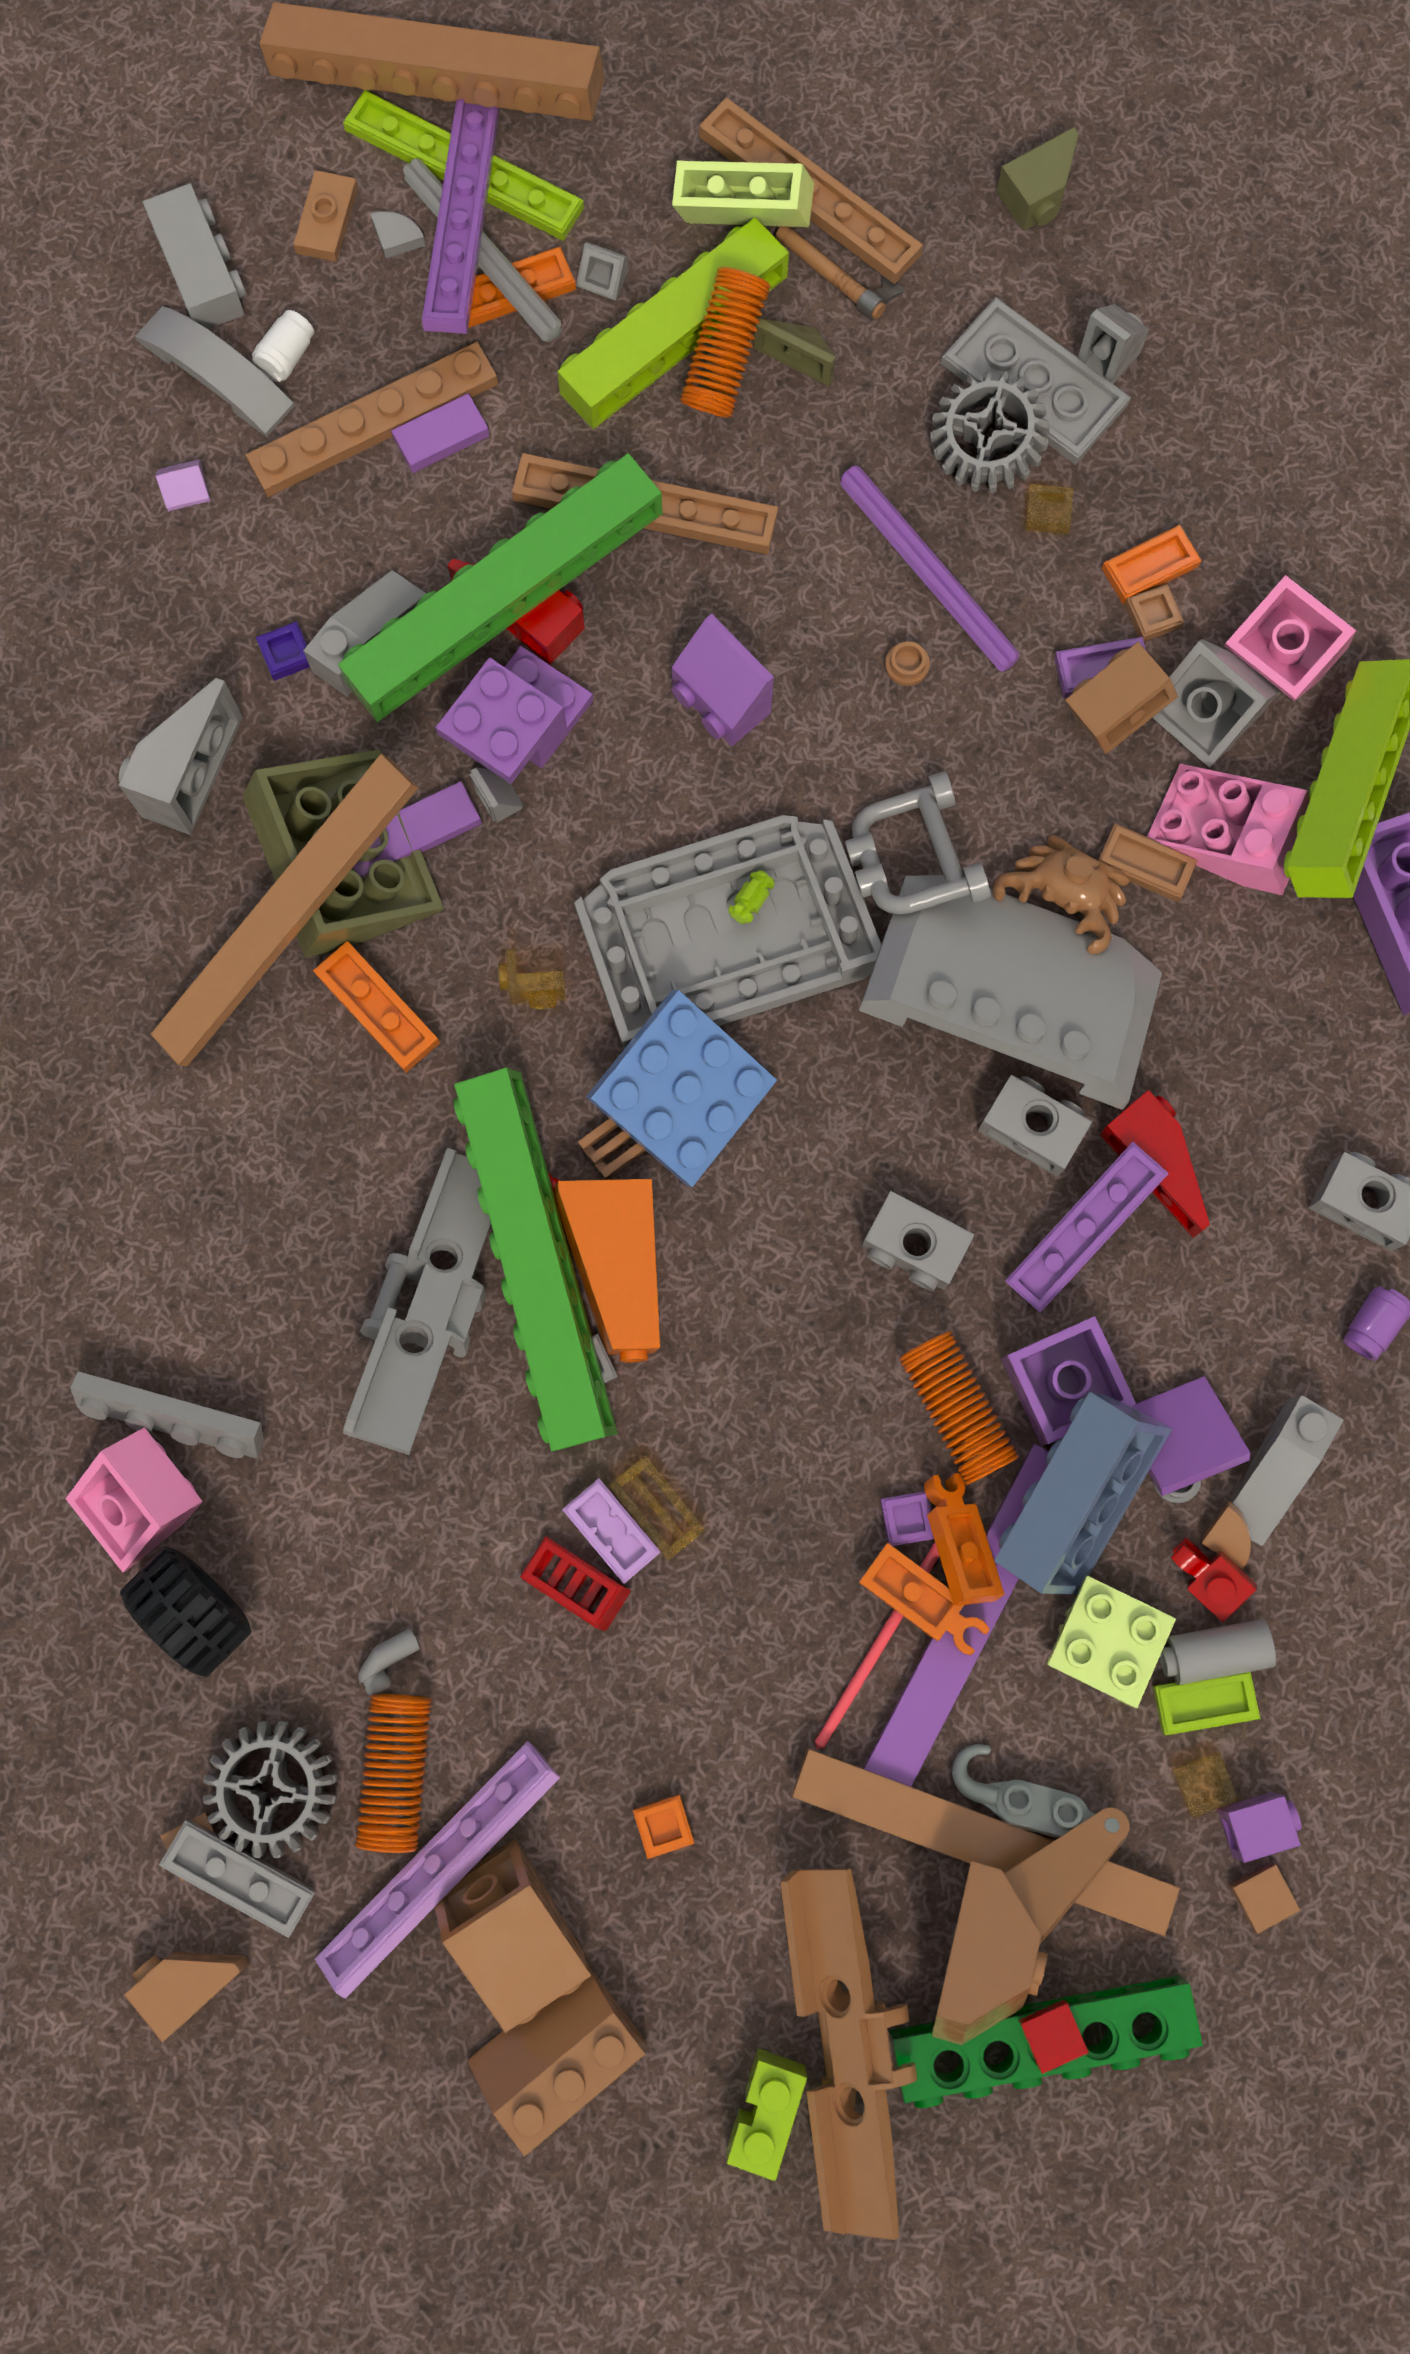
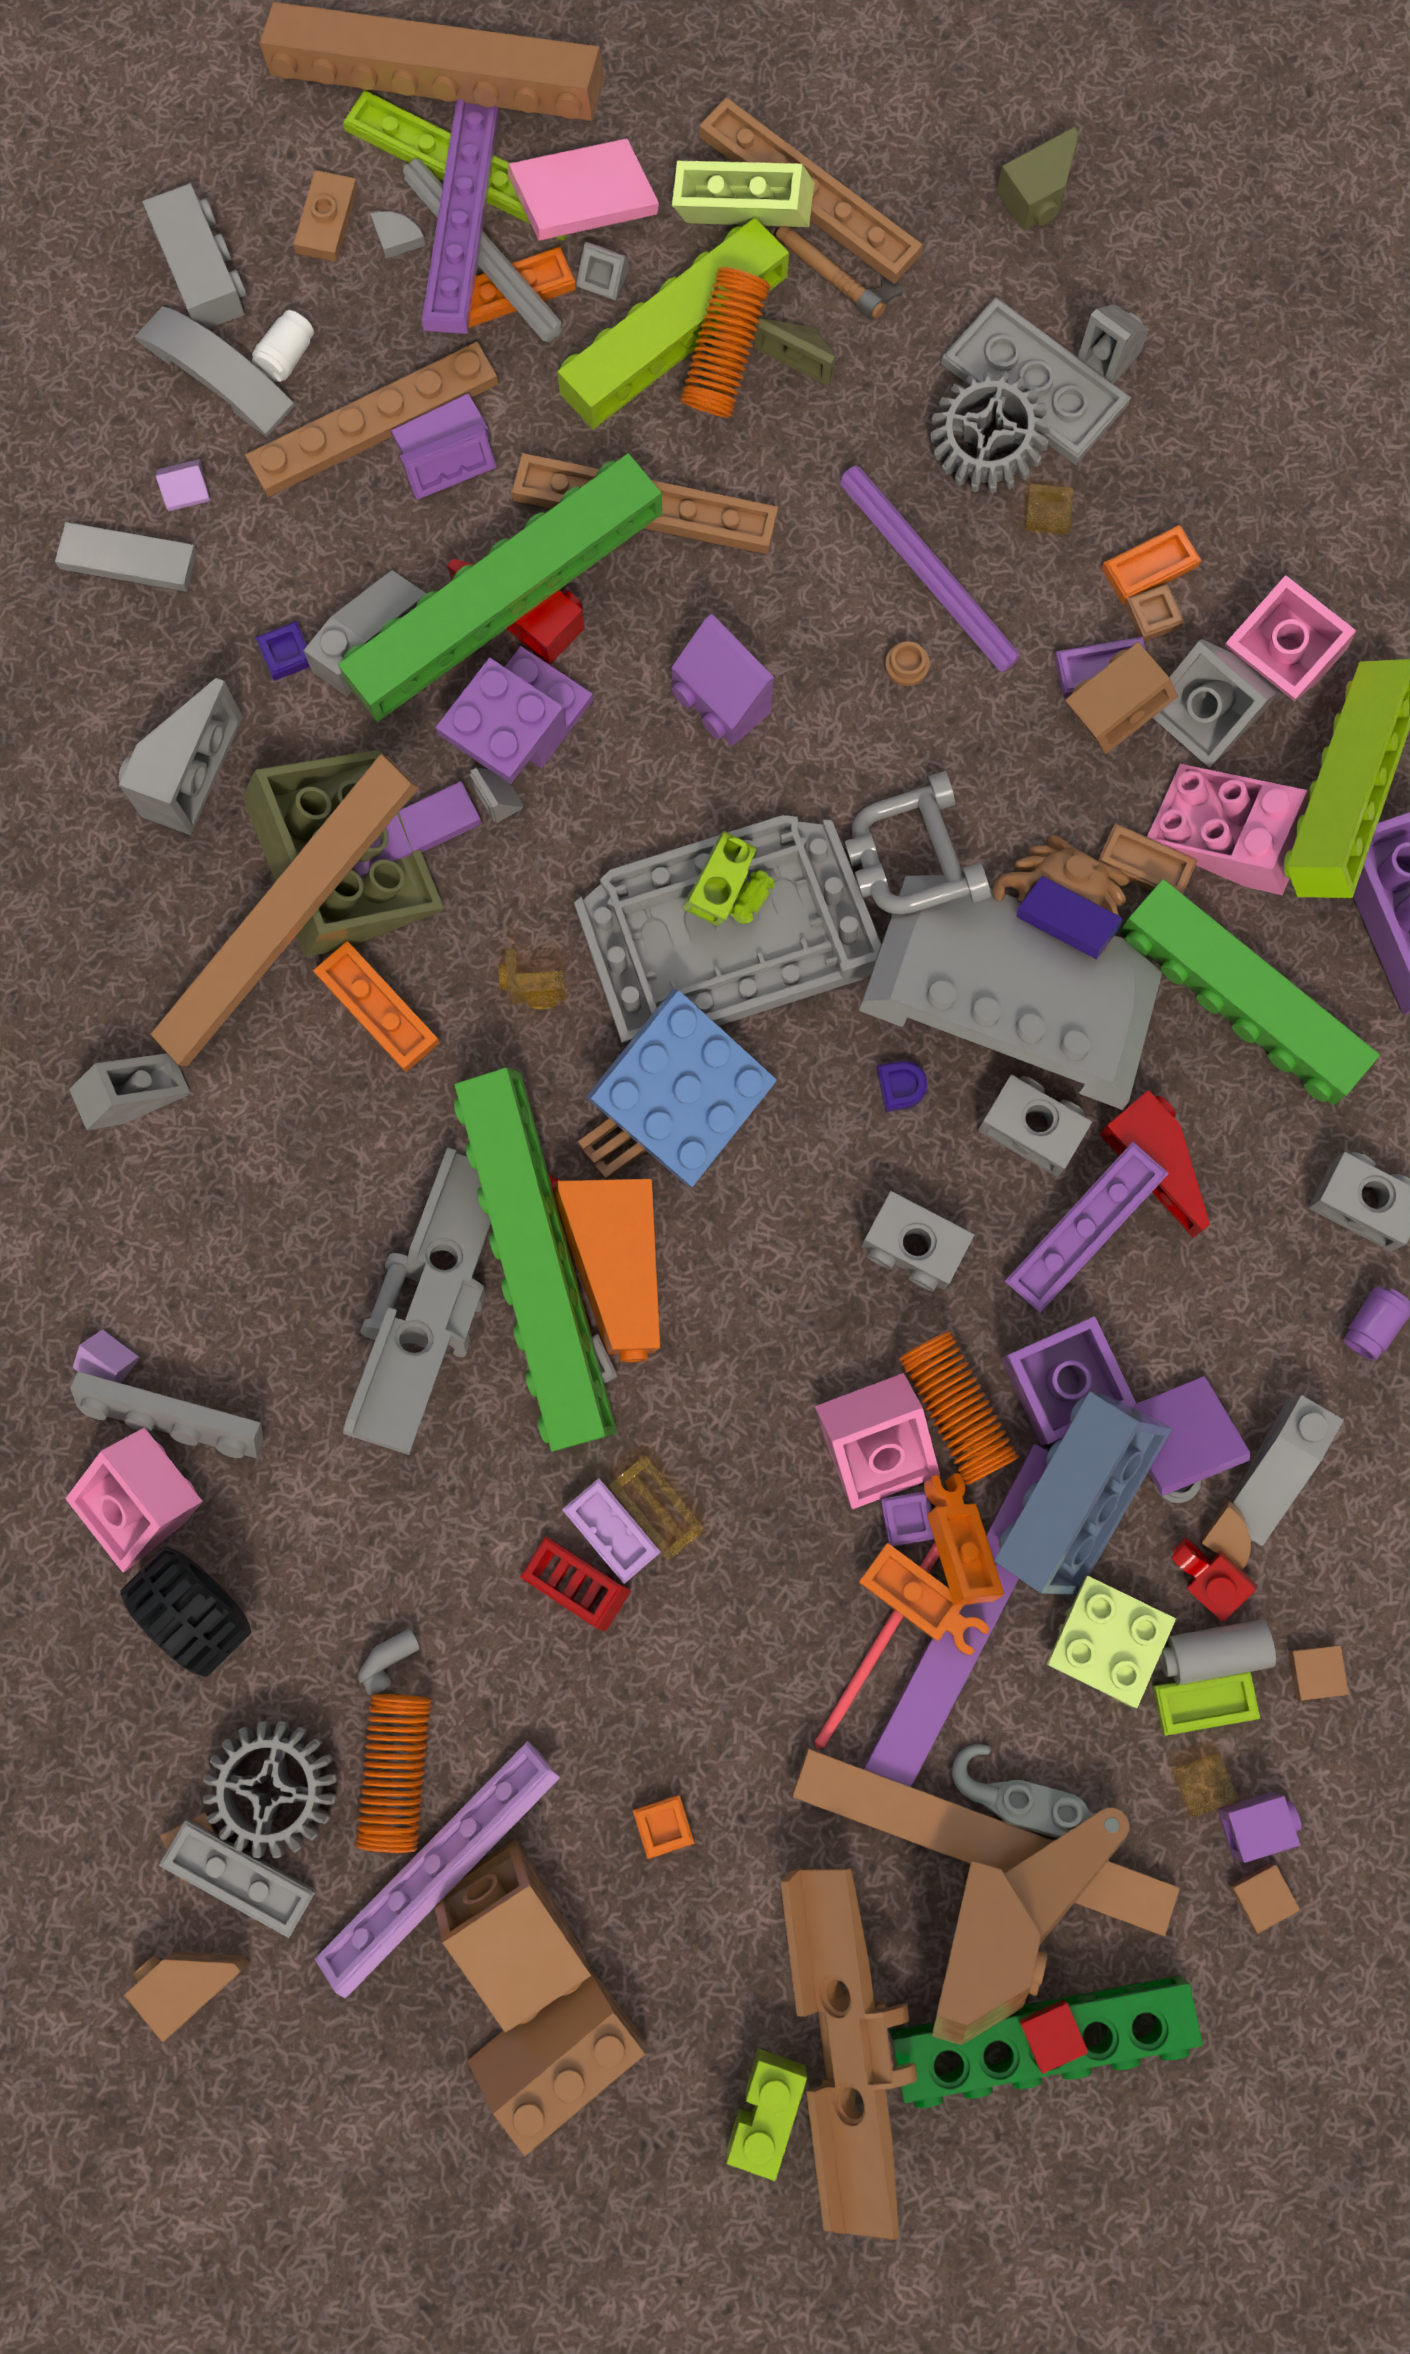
(105, 1357): none -> lavender slope
(126, 556): none -> light grey tile
(127, 1089): none -> light grey slope
(448, 461): none -> medium lavender plate
(582, 189): none -> bright pink tile
(720, 879): none -> lime leg
(878, 1440): none -> bright pink slope
(901, 1085): none -> dark purple tile
(1069, 917): none -> dark purple tile
(1249, 994): none -> bright green brick
(1318, 1672): none -> medium nougat tile

